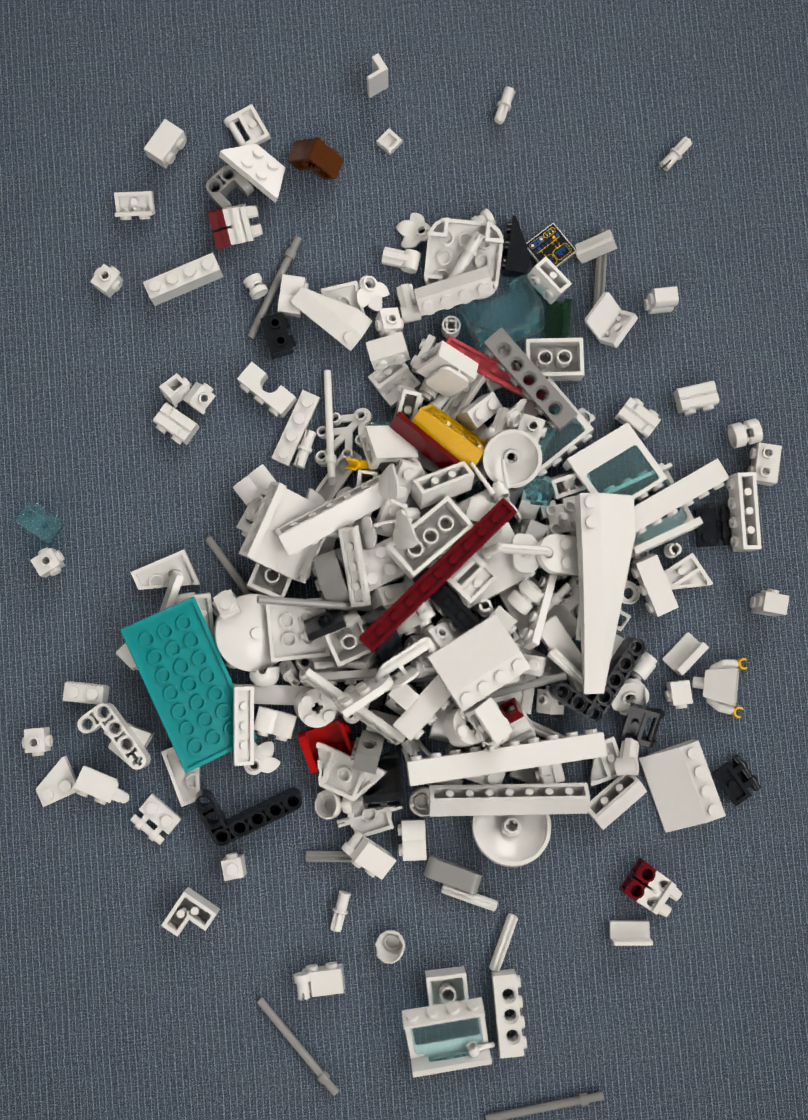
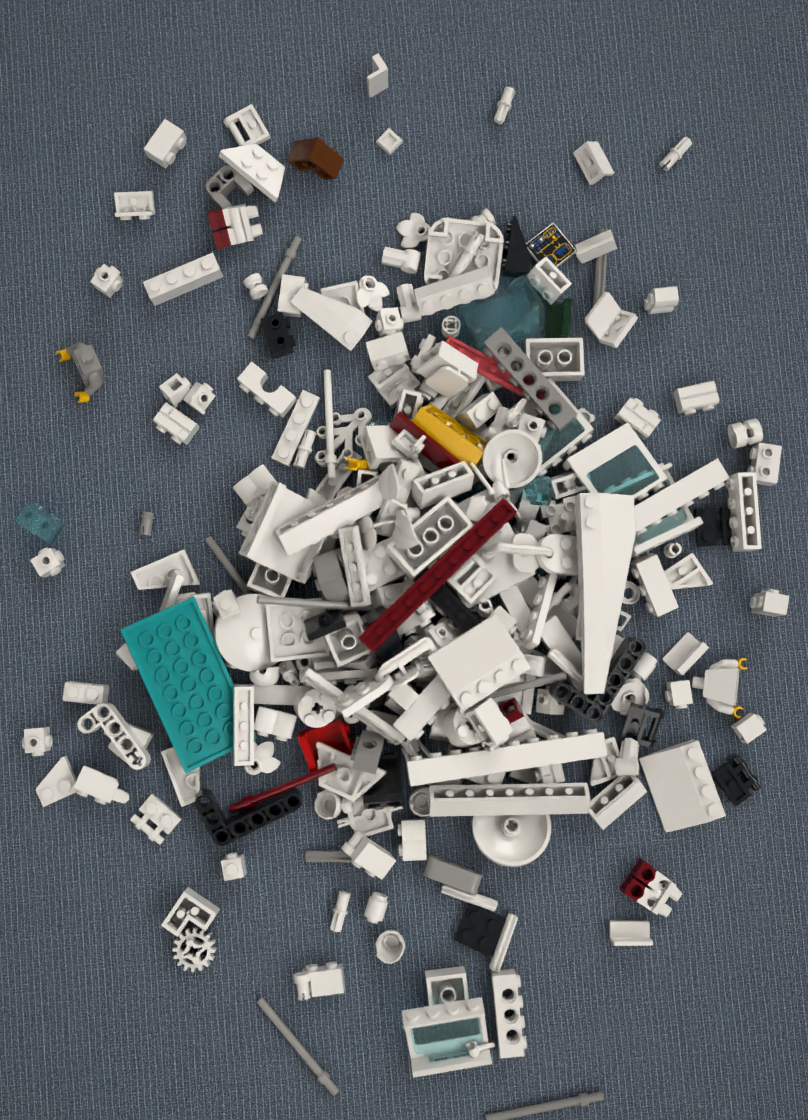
(87, 366): none -> light grey torso
(146, 523): none -> light grey pin
(196, 957): none -> white gear
(250, 801): none -> dark red bar
(376, 907): none -> white brick
(408, 443): none -> white bracket
(479, 929): none -> black plate
(523, 598): white wheel -> none
(593, 162): none -> white panel
(749, 727): none -> white brick

